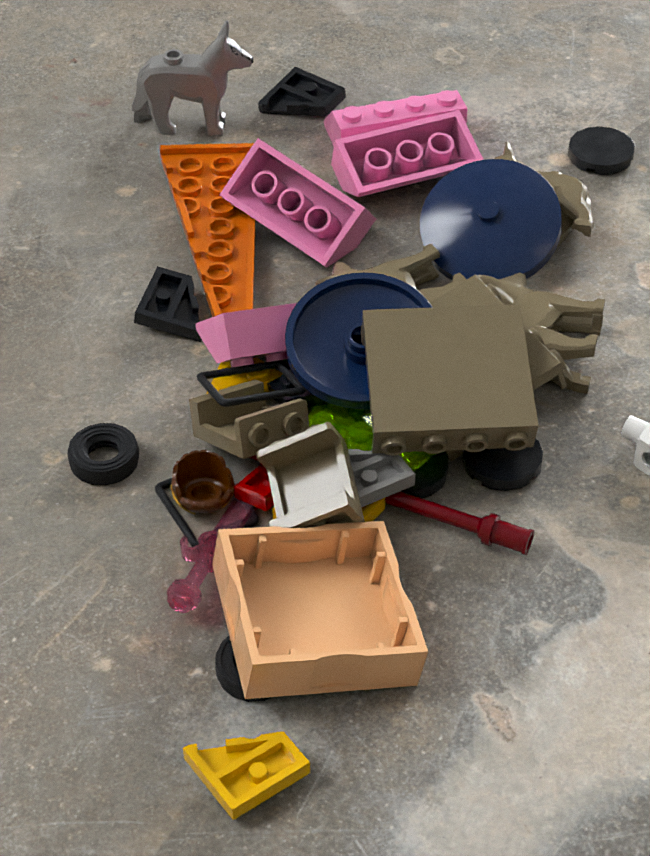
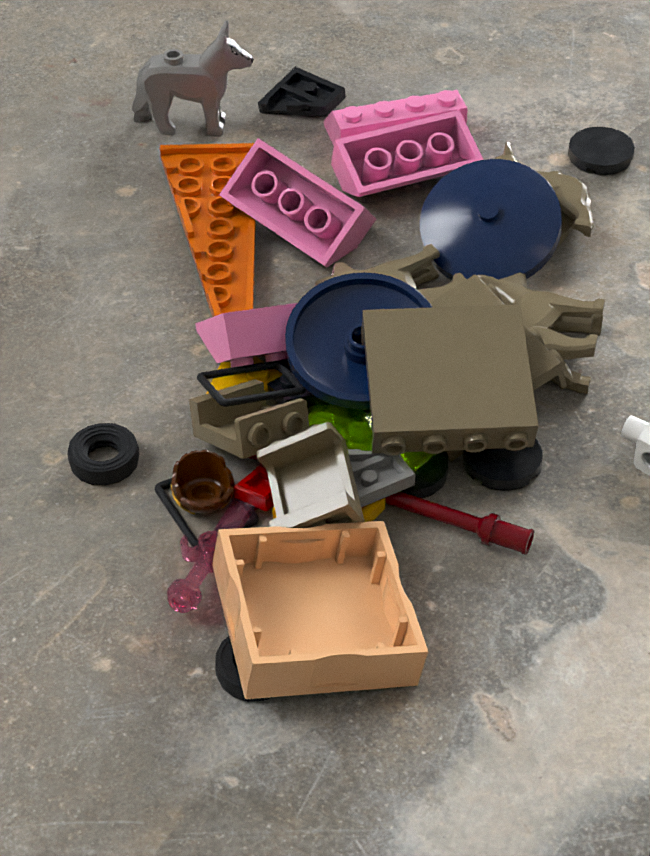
(170, 304): black wing -> none
(248, 769): yellow wing -> none

